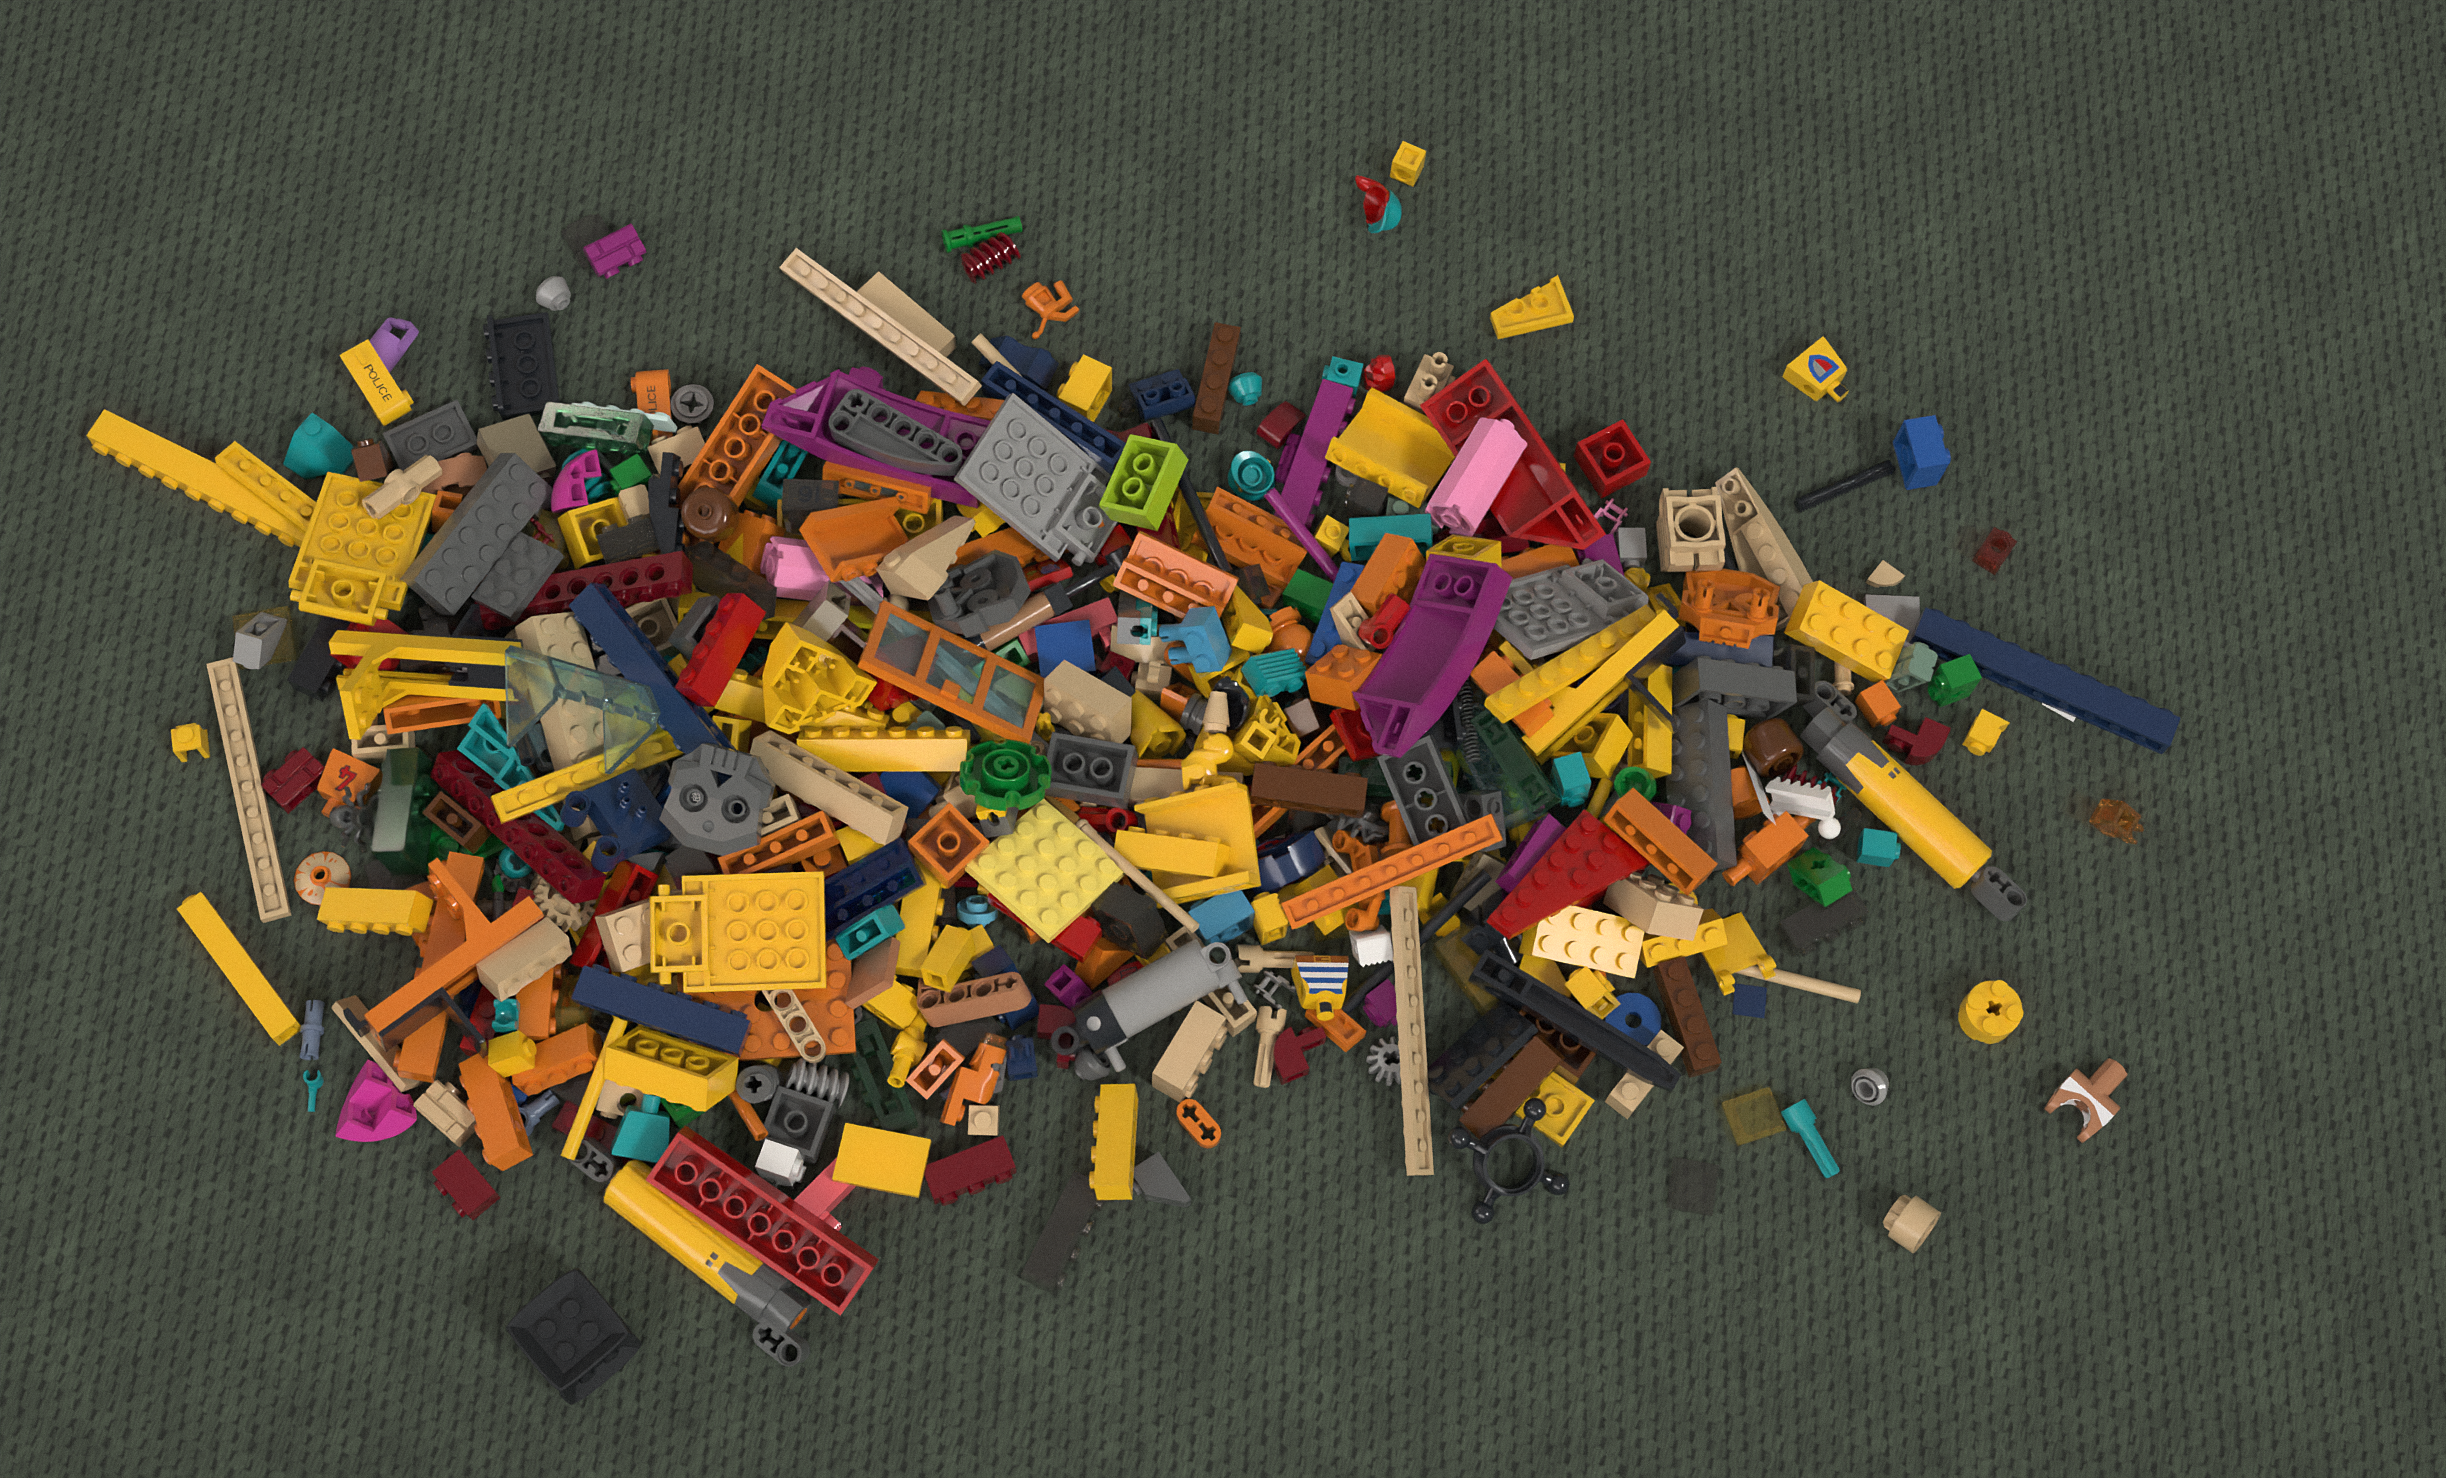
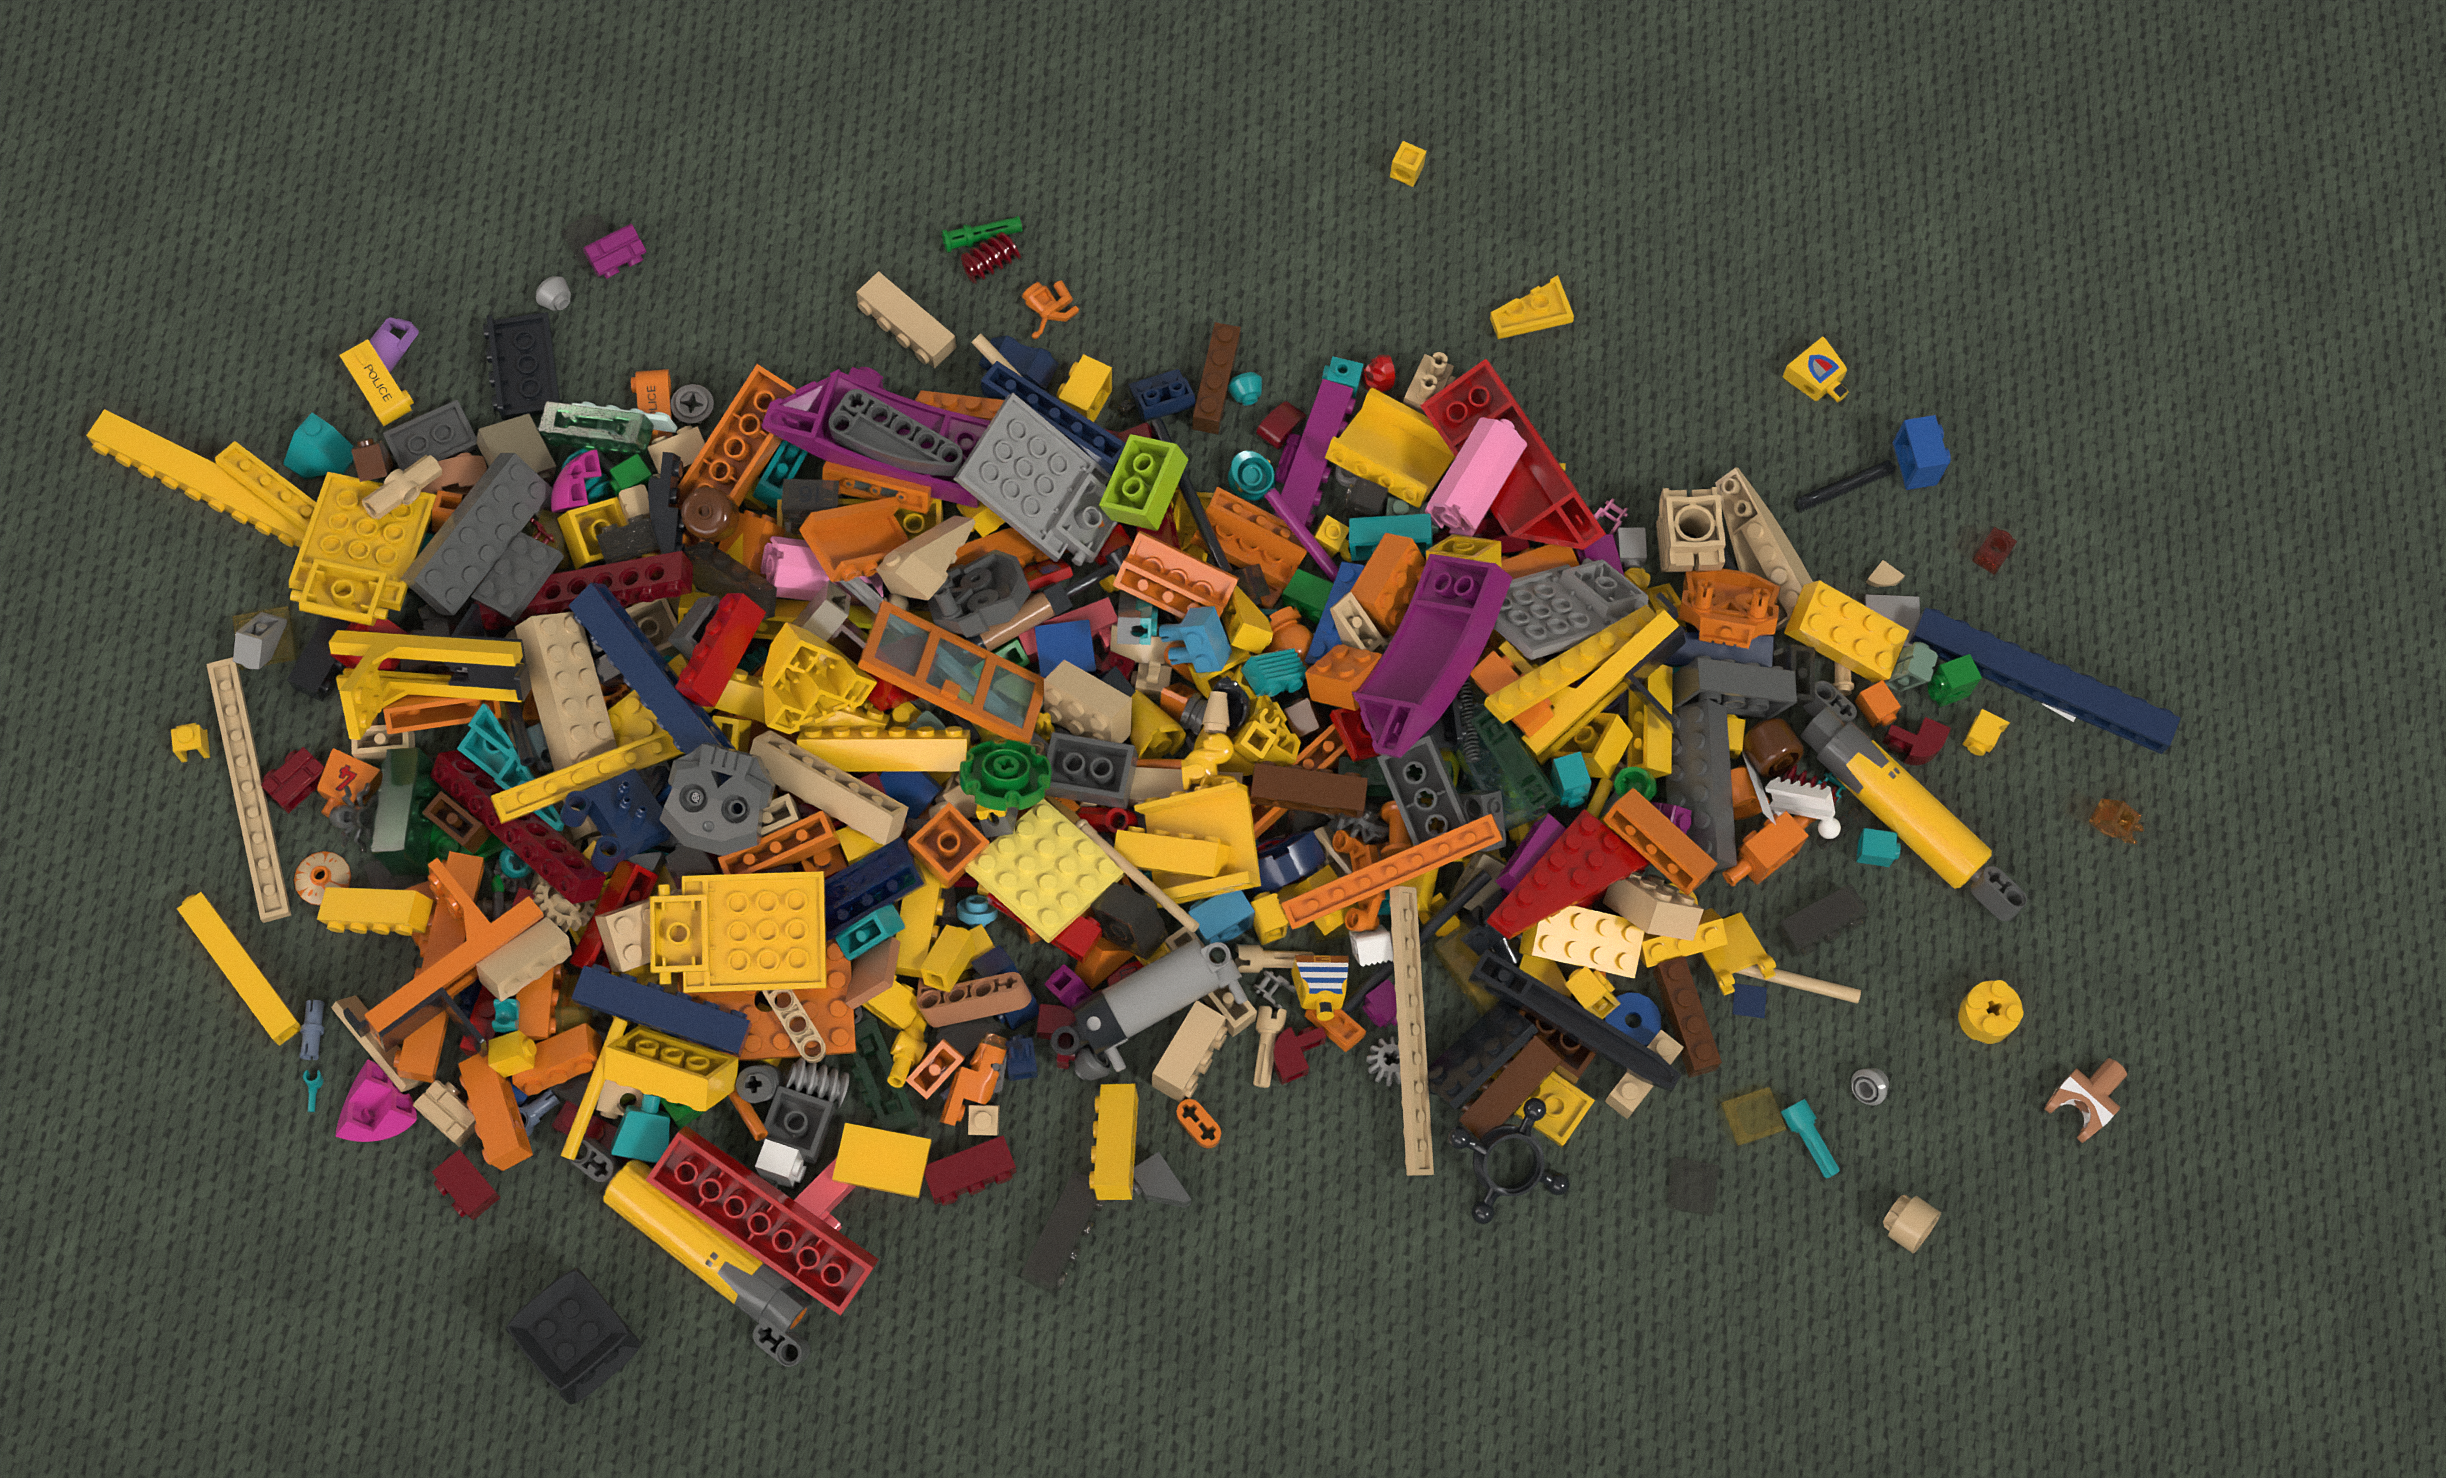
(538, 680): clear light blue windscreen -> none
(880, 327): tan plate -> none
(1380, 205): hair -> none
(1385, 620): red piece -> none
(1612, 458): red brick -> none
(1820, 876): green brick -> none

